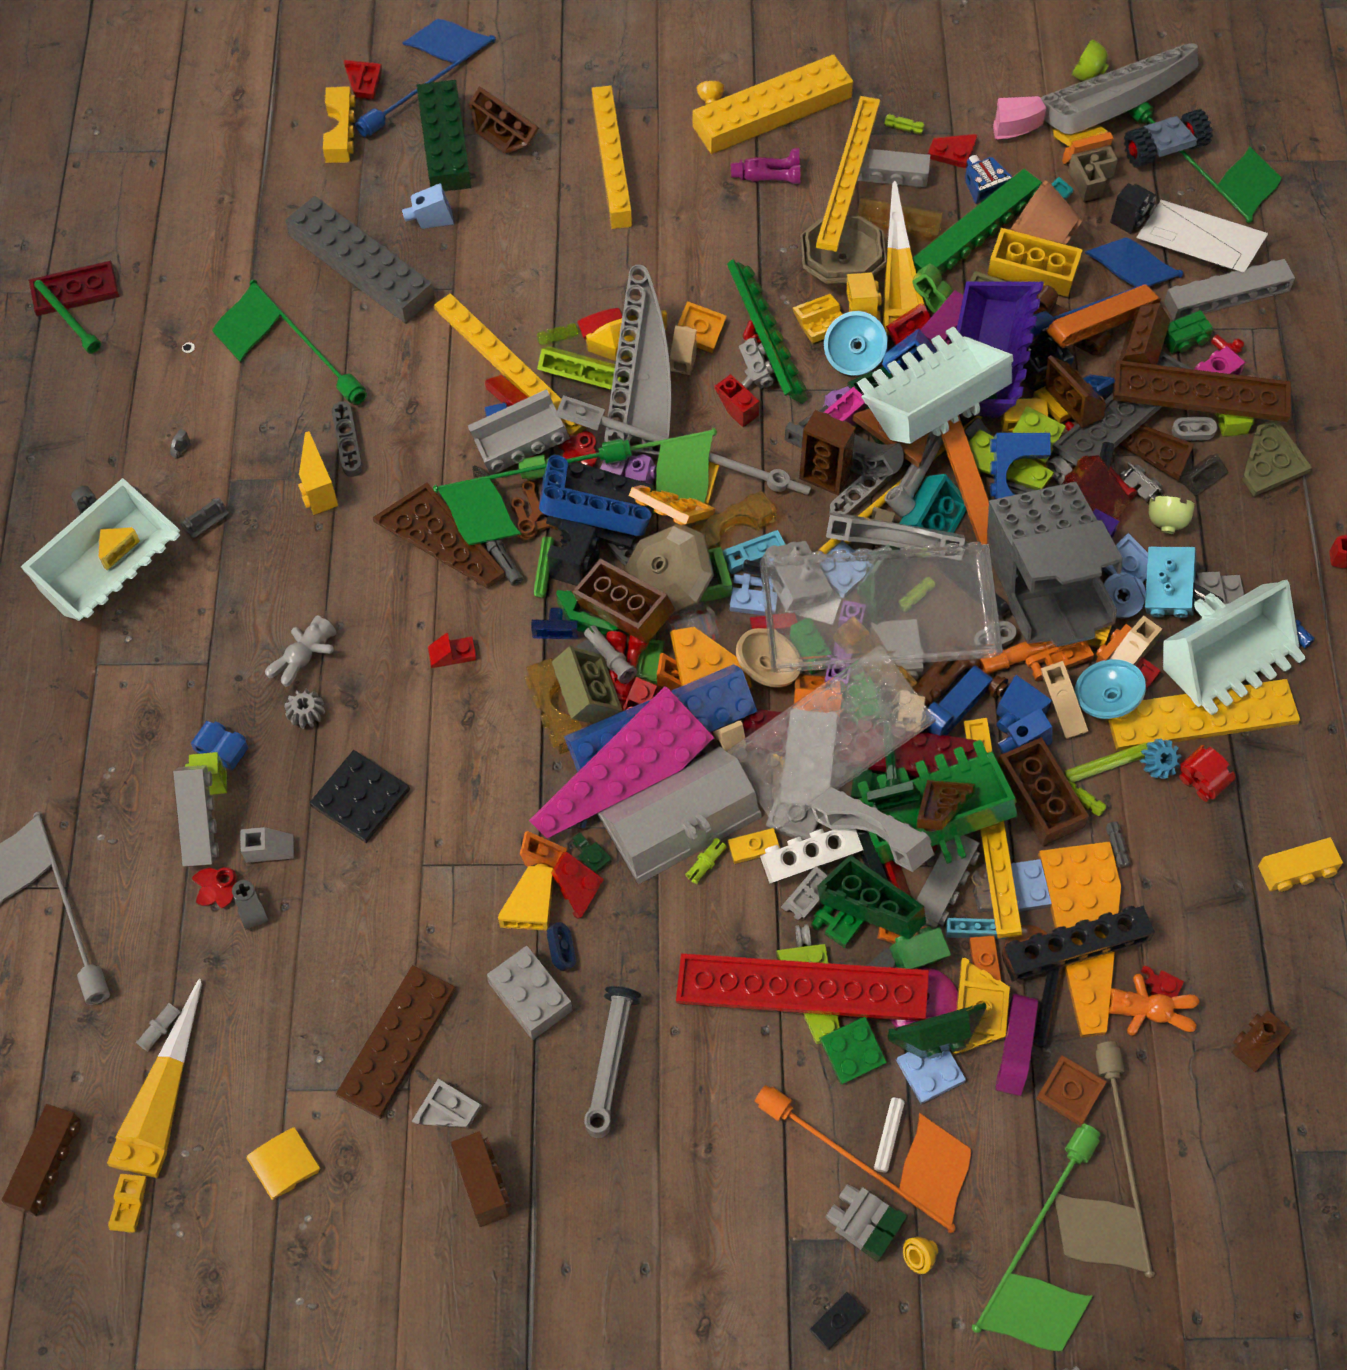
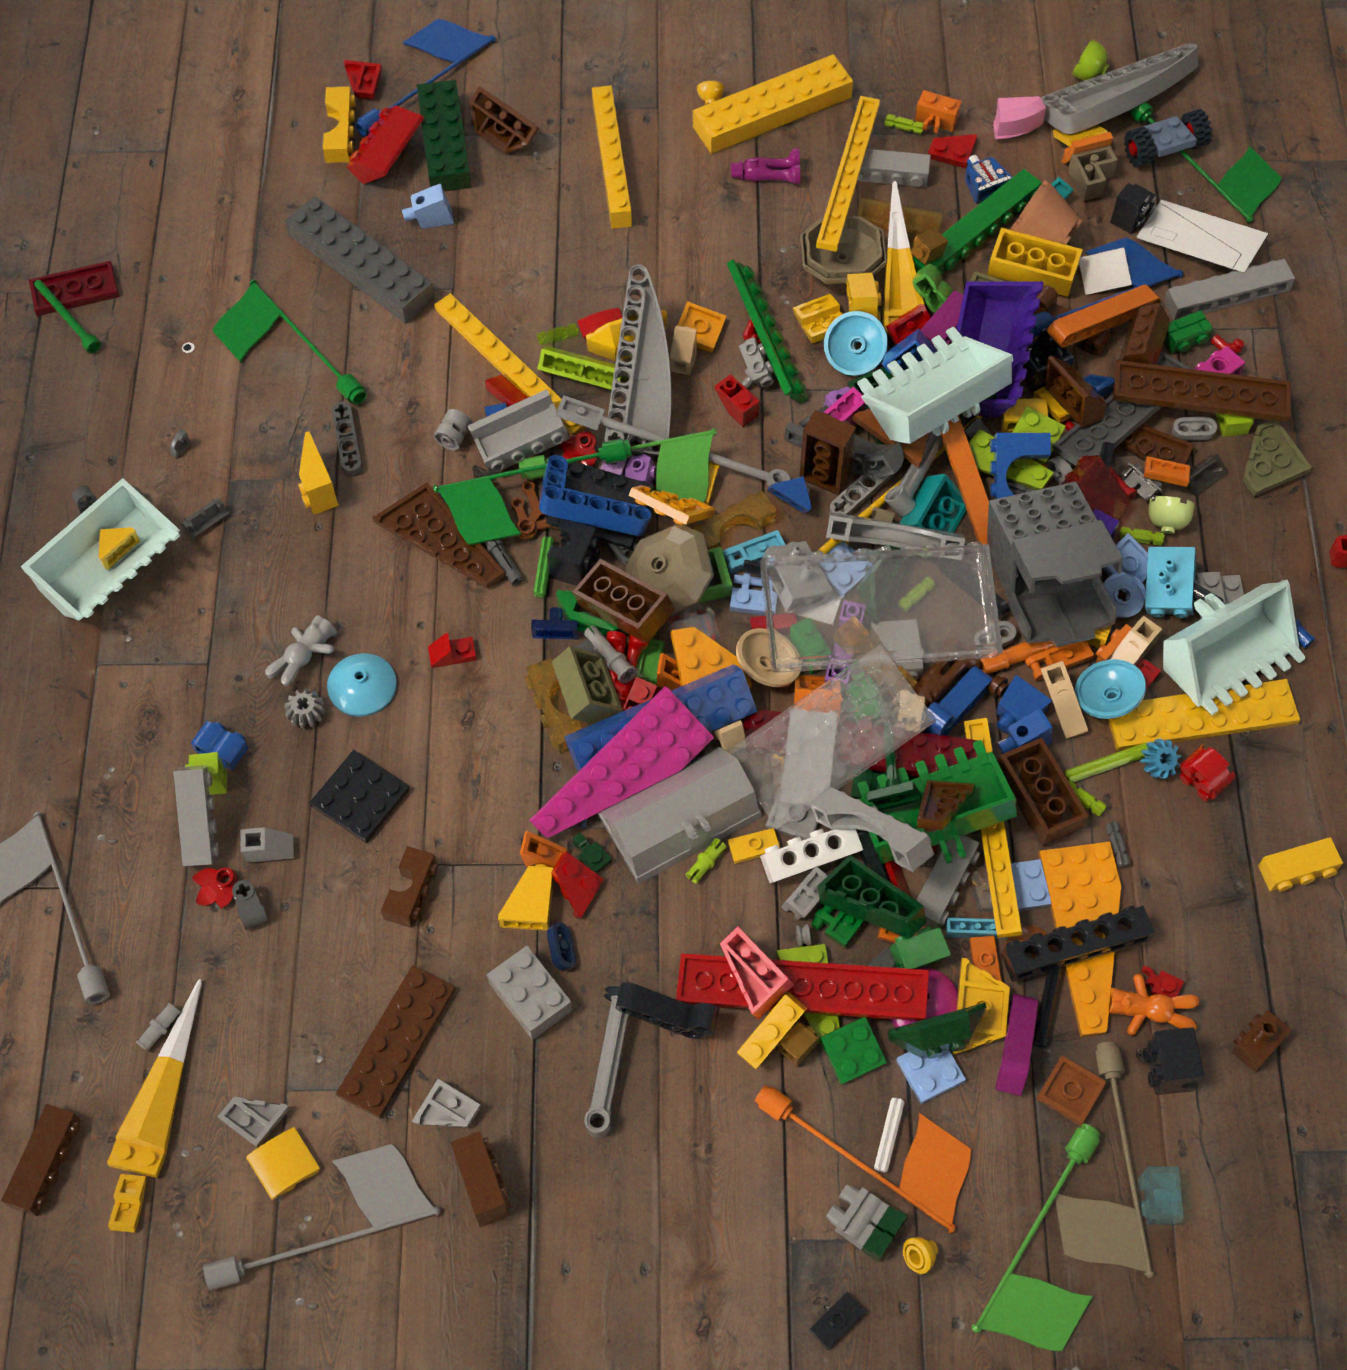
(252, 1119): none -> light grey wing
(363, 695): none -> medium azure dish
(382, 1192): none -> light grey flag
(384, 143): none -> red slope
(404, 905): none -> reddish brown arch
(452, 430): none -> light grey wheel
(668, 1013): none -> black beam
(756, 974): none -> coral wedge
(772, 1030): none -> yellow brick
(793, 493): none -> blue slope
(798, 1043): none -> pearl gold brick
(929, 246): none -> pearl gold brick
(937, 111): none -> orange brick
(1104, 271): none -> white sticker
(1143, 536): none -> lime axle
(1162, 1195): none -> clear light blue brick
(1166, 471): none -> orange plate
(1173, 1061): none -> black piece

